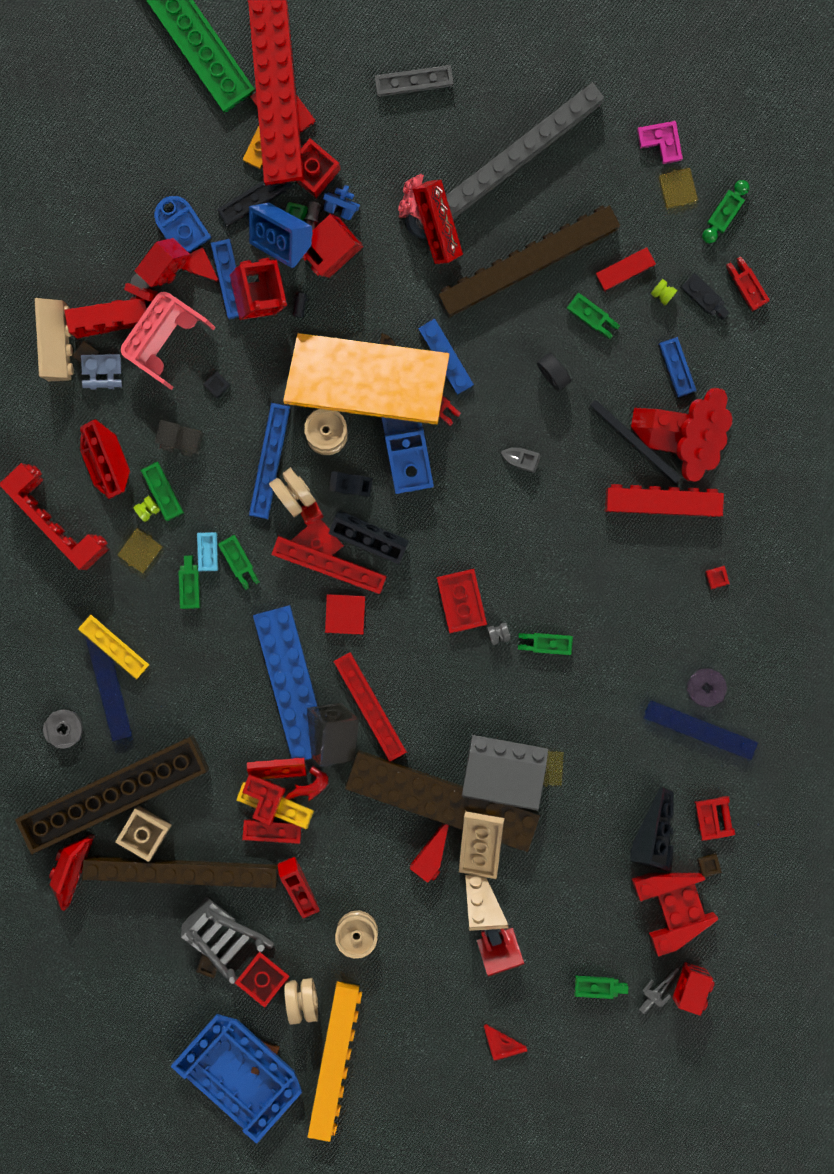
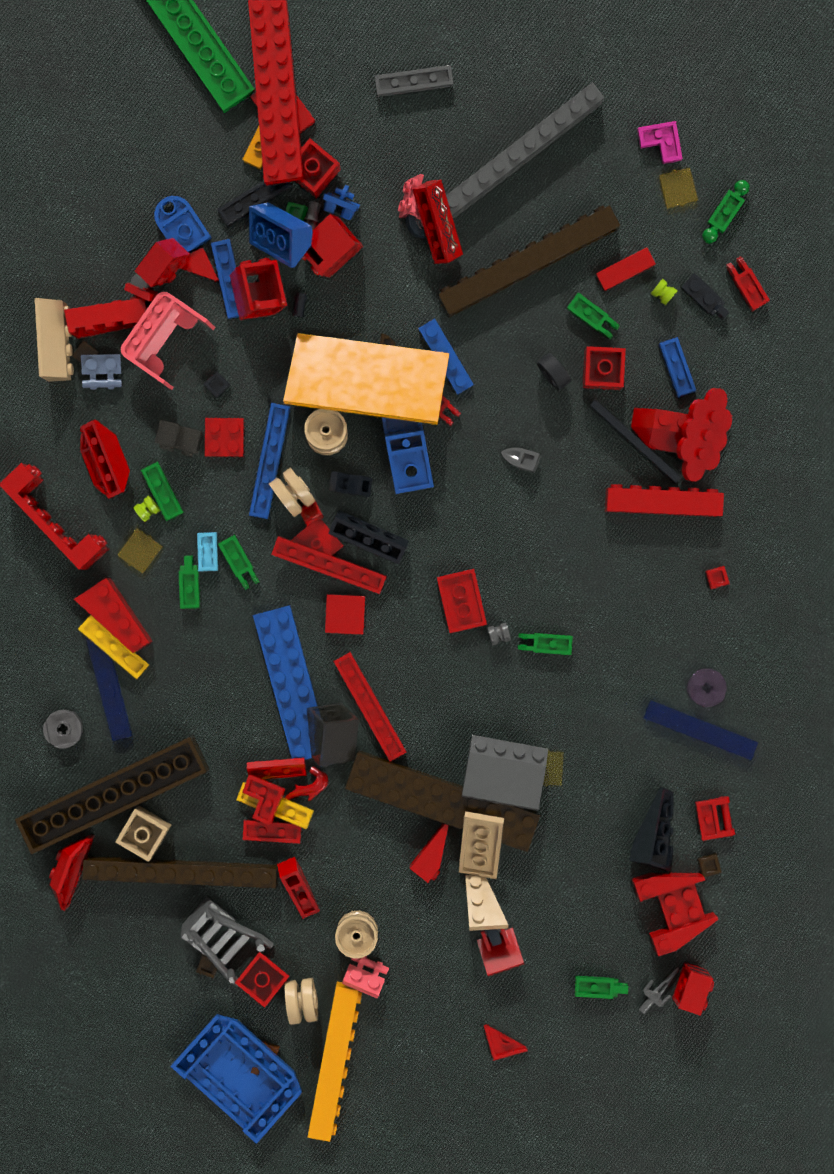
(114, 613): none -> red wedge
(224, 437): none -> red plate
(363, 980): none -> coral plate
(604, 368): none -> red brick

